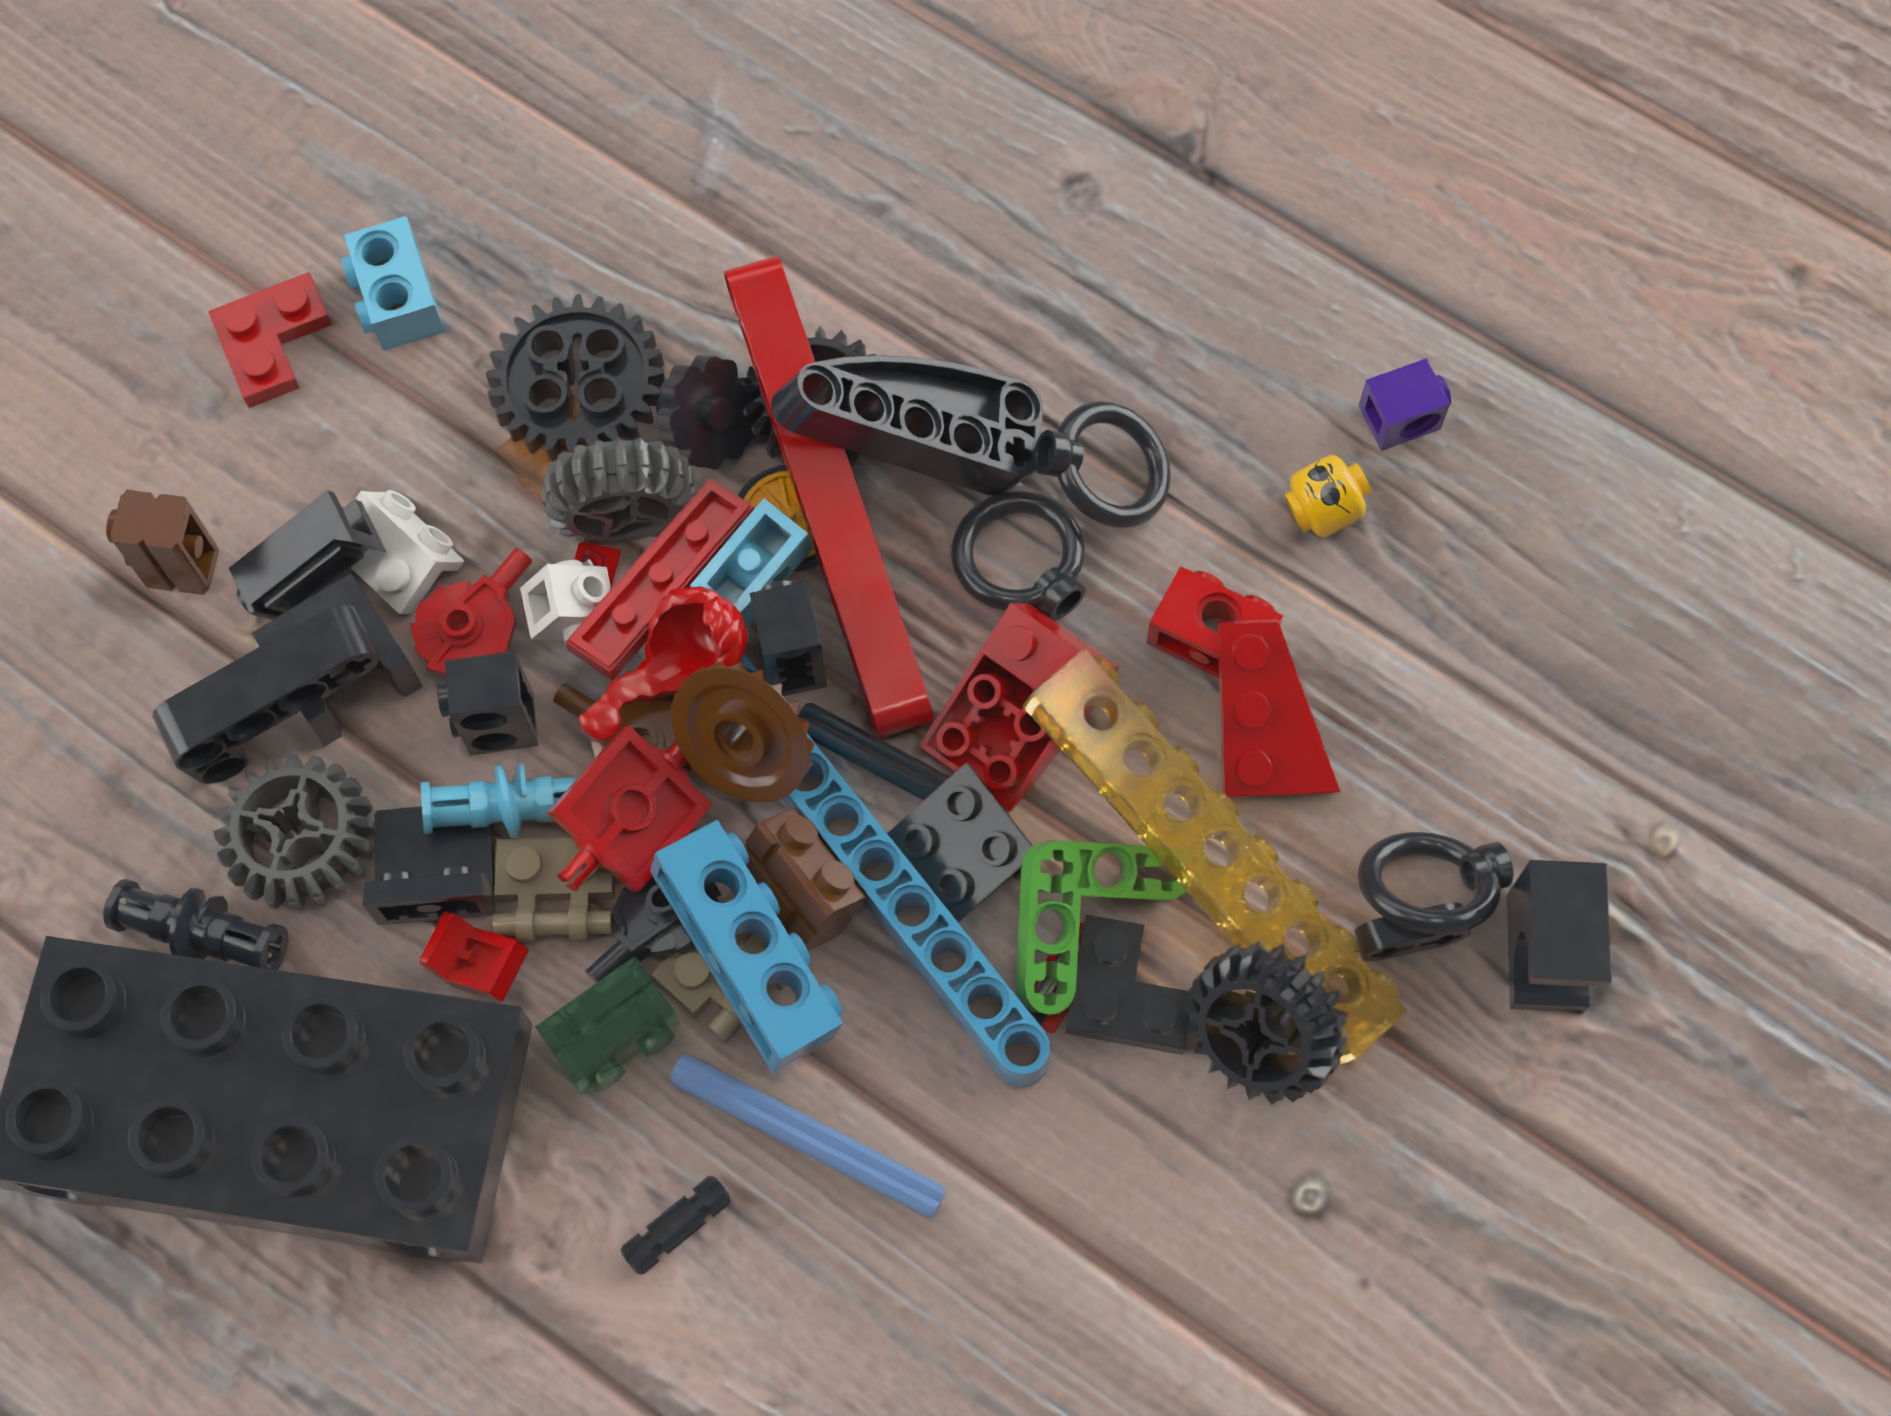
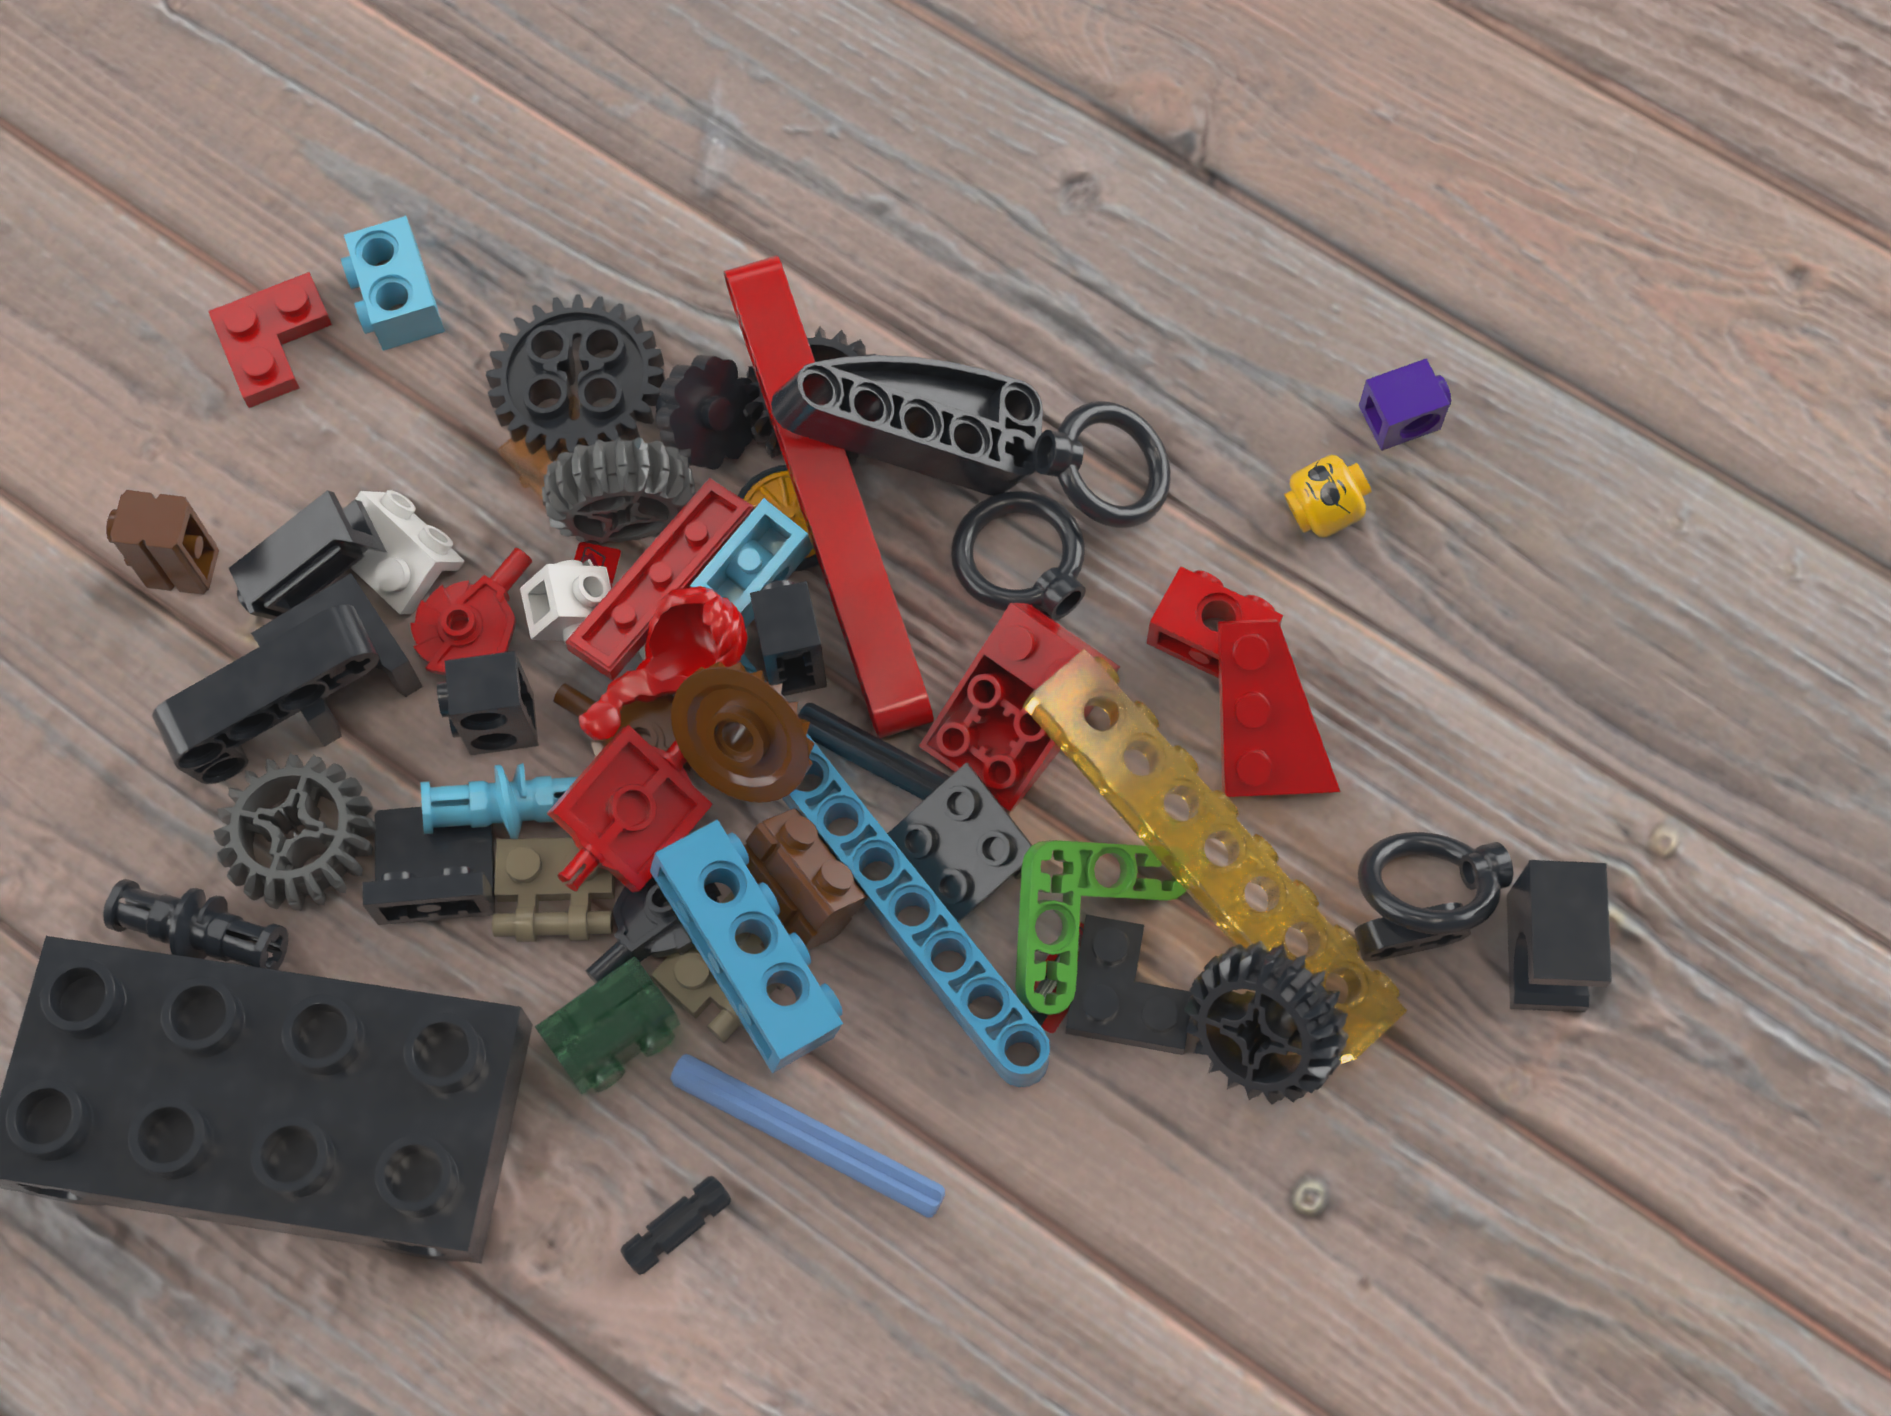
(473, 957): red bracket -> none

